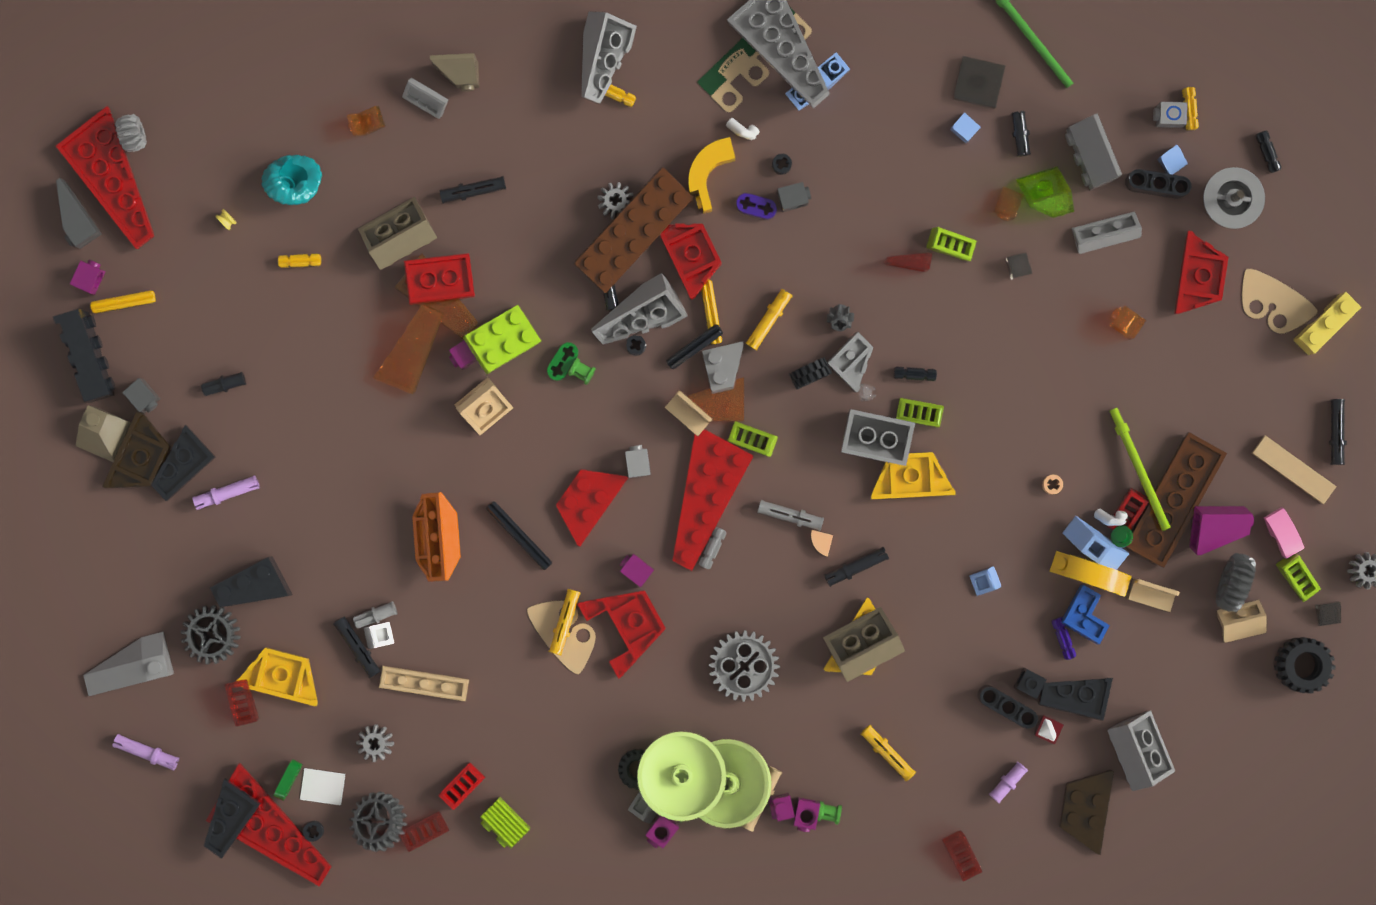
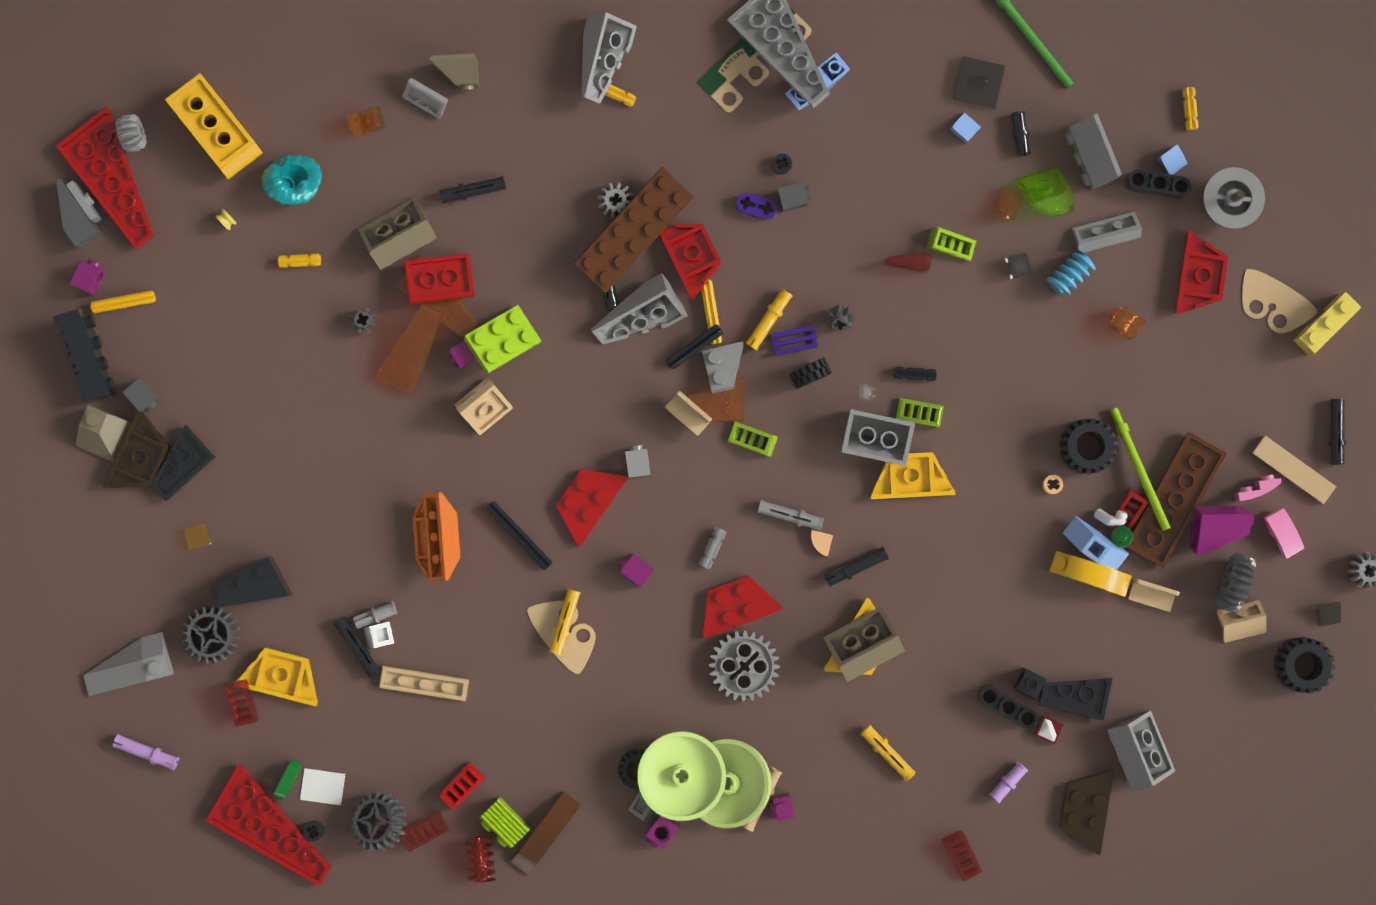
(84, 201): none -> light grey plate
(197, 536): none -> clear yellow tile
(215, 496): lavender pin -> none
(223, 384): black axle -> none
(228, 157): none -> yellow hinge
(230, 817): black wing -> none
(357, 318): none -> dark grey gear
(367, 744): light grey gear -> none
(480, 859): none -> clear red piece
(545, 833): none -> reddish brown slope
(567, 364): green beam -> none
(581, 371): bright green bush -> none
(629, 344): black bush -> none
(635, 621): red wing -> none
(710, 157): yellow arch -> none
(711, 481): red wing -> none
(736, 605): none -> red wing
(741, 131): white arm -> none
(790, 332): none -> dark purple tile
(806, 804): magenta brick -> none
(829, 813): bright green bush -> none
(852, 360): light grey wing -> none
(985, 581): light blue slope -> none
(1064, 639): dark purple axle -> none
(1071, 273): none -> medium azure piece
(1080, 617): blue plate -> none
(1106, 441): none -> black tyre
(1170, 114): light grey brick -> none
(1261, 487): none -> bright pink slope
(1268, 151): black axle -> none
(1291, 565): lime slope -> none

